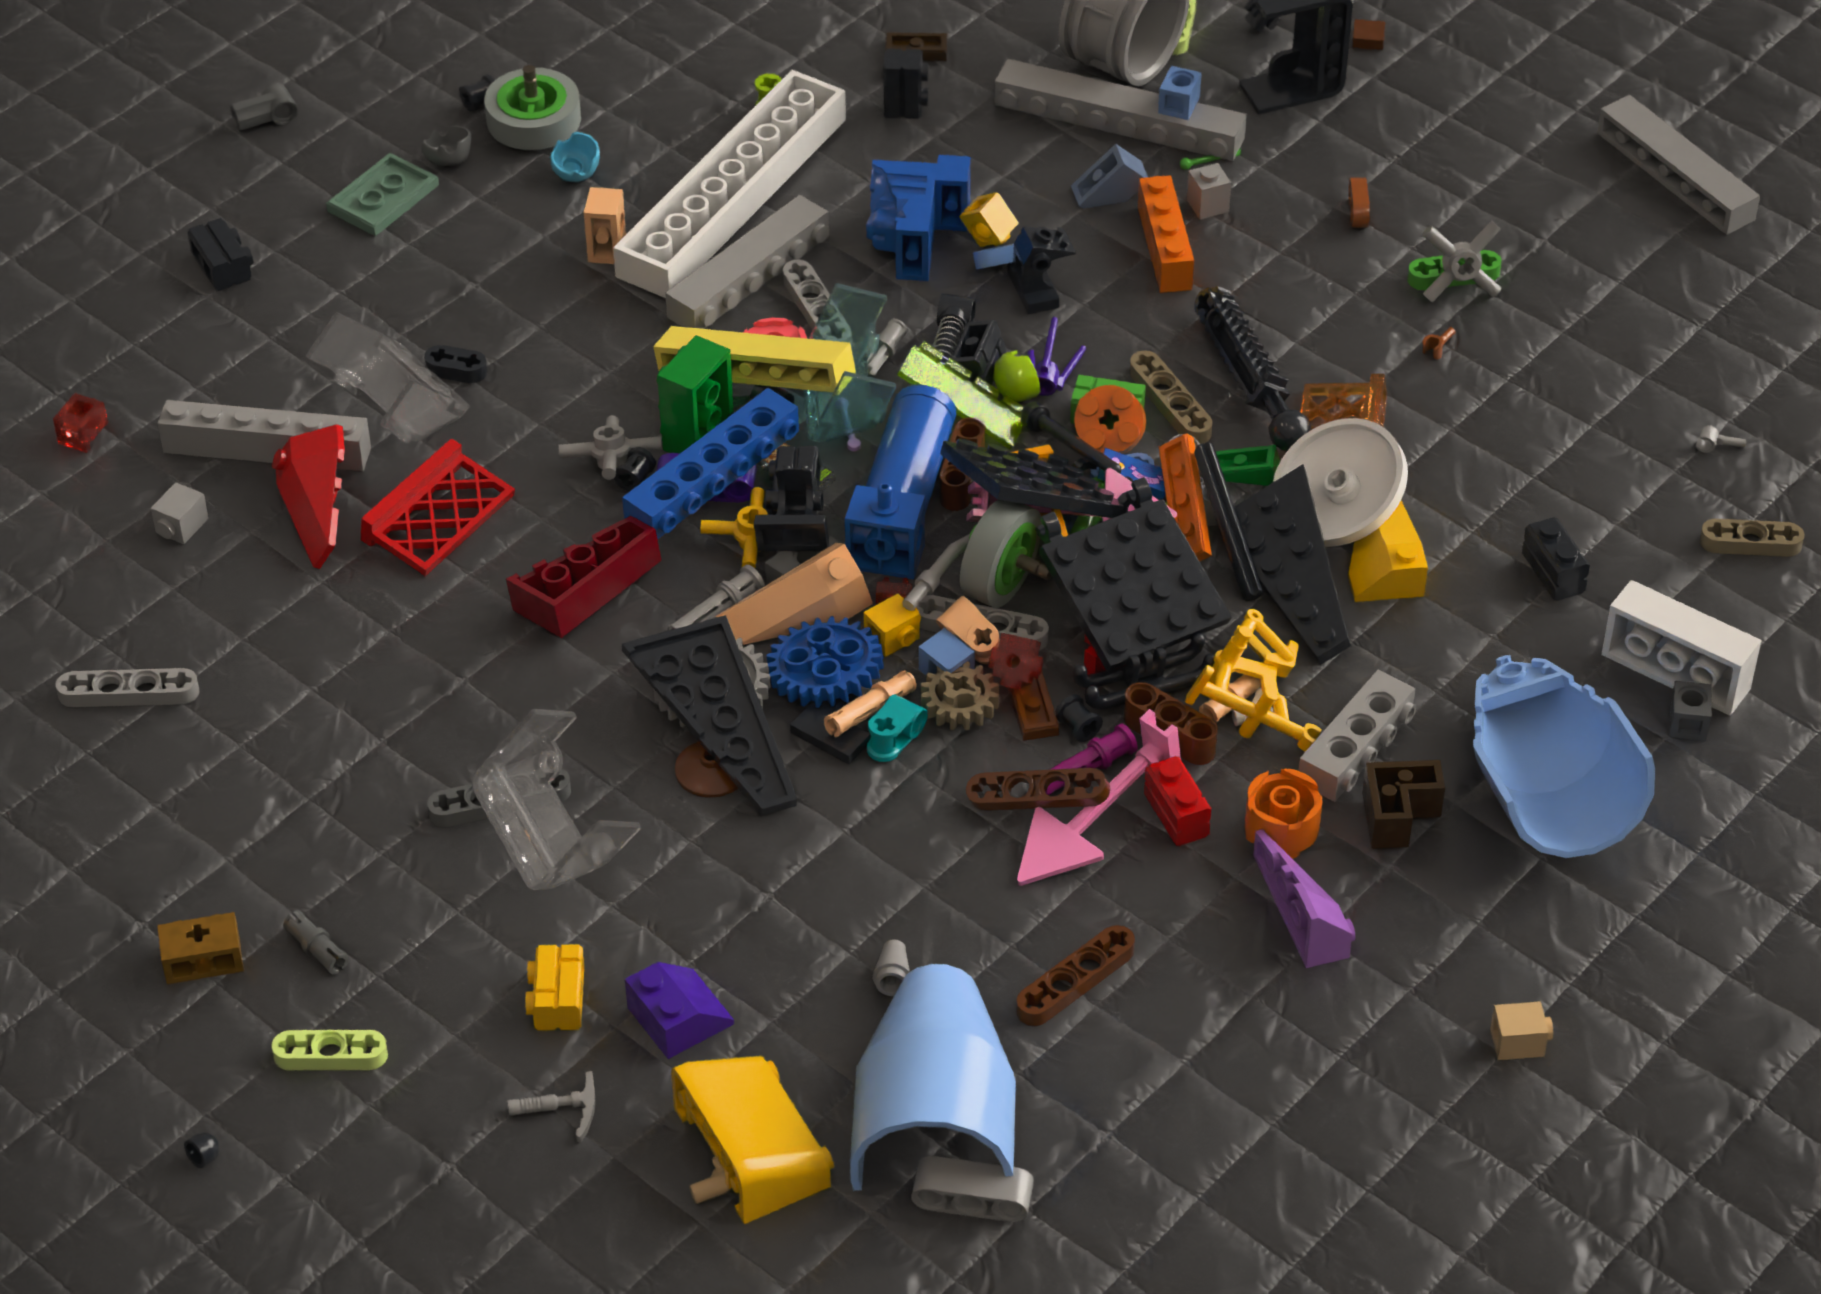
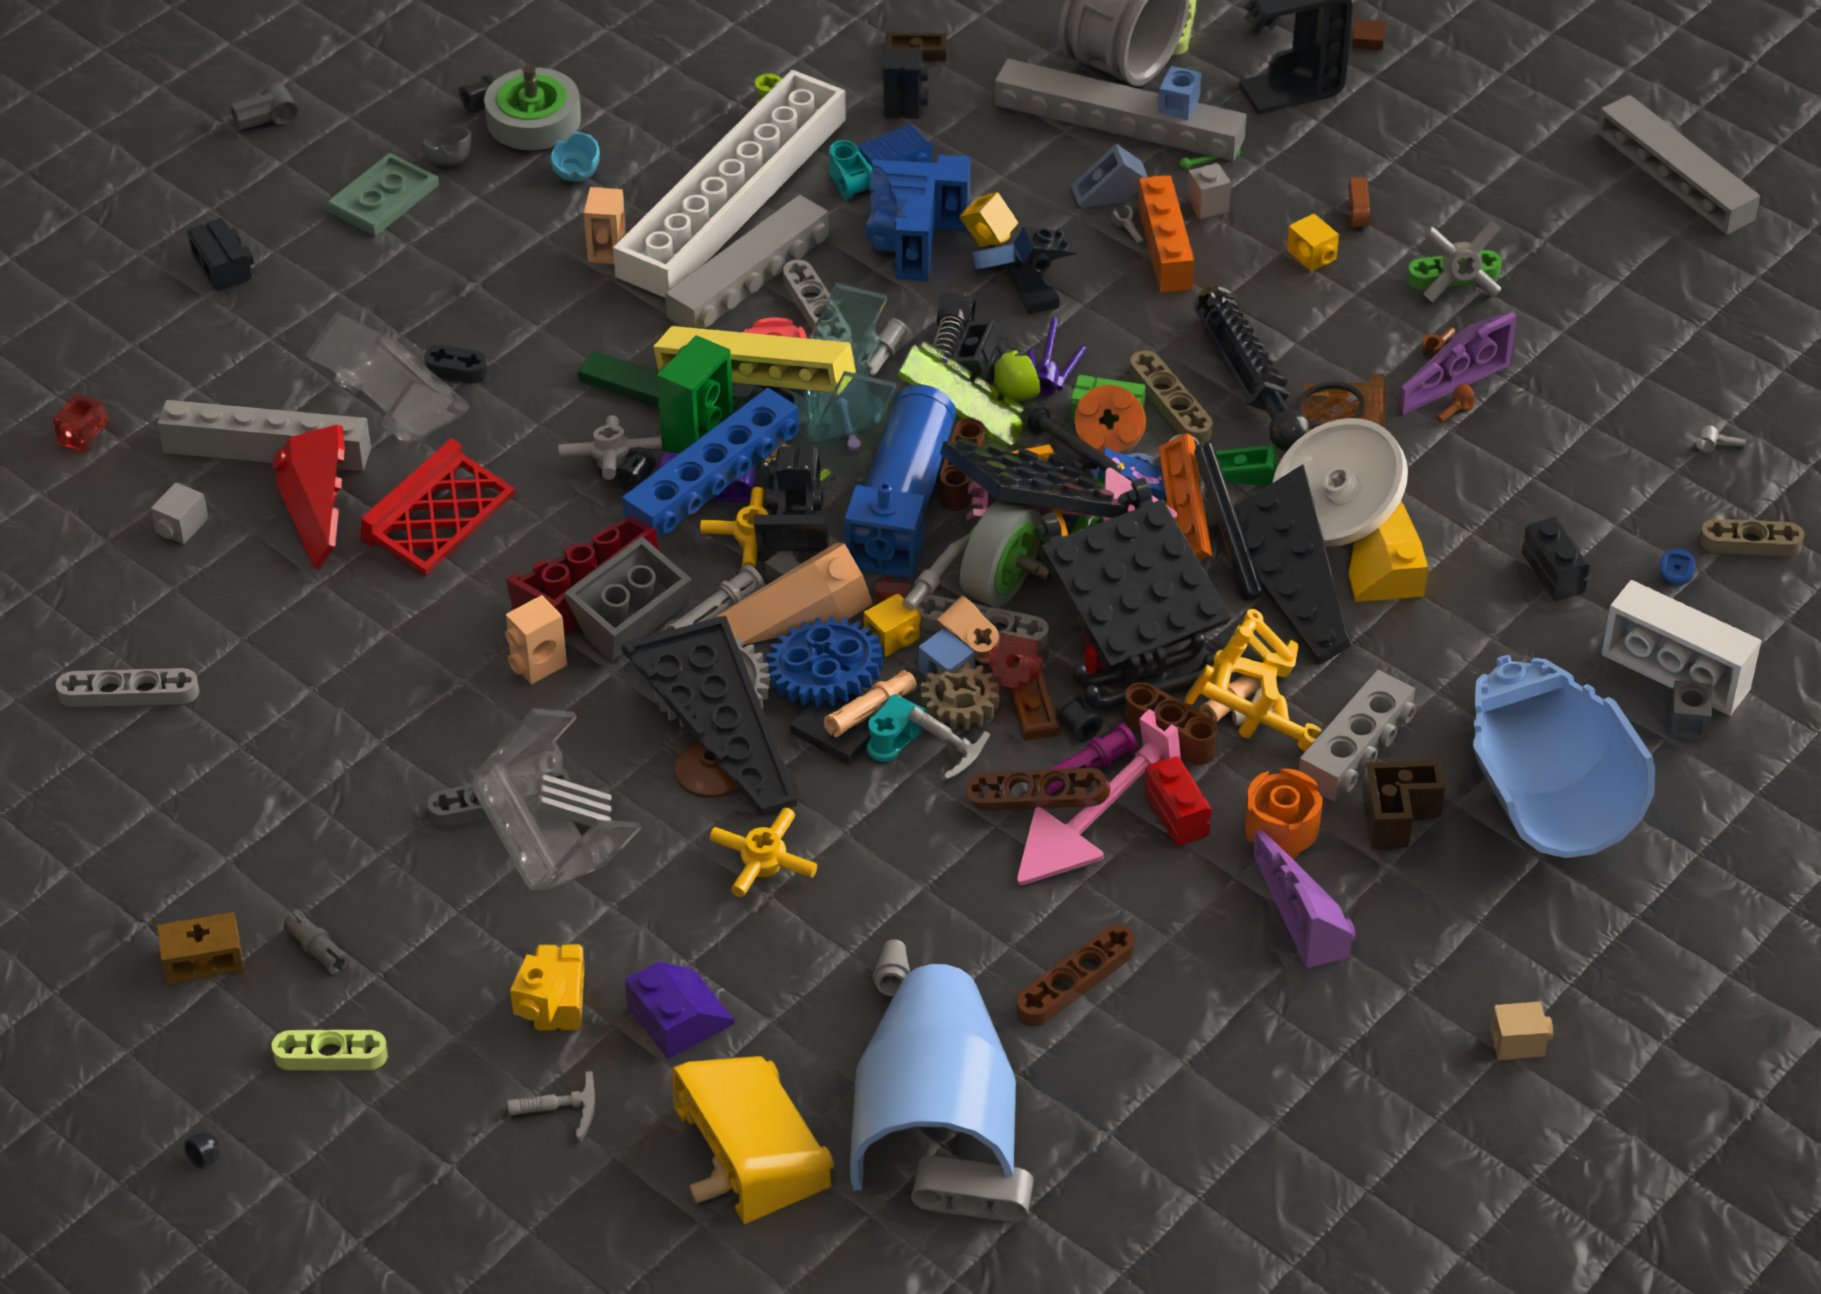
(536, 640): none -> light nougat brick
(538, 988): none -> yellow brick
(573, 797): none -> light grey tile
(620, 377): none -> dark green tile
(628, 597): none -> dark grey slope
(763, 852): none -> yellow bar
(849, 169): none -> teal piece
(899, 145): none -> blue brick
(943, 732): none -> light grey piece
(1127, 223): none -> light grey hand
(1312, 242): none -> yellow brick
(1332, 385): none -> black piece
(1463, 399): none -> dark orange hand
(1465, 359): none -> medium lavender wedge
(1677, 567): none -> blue tile

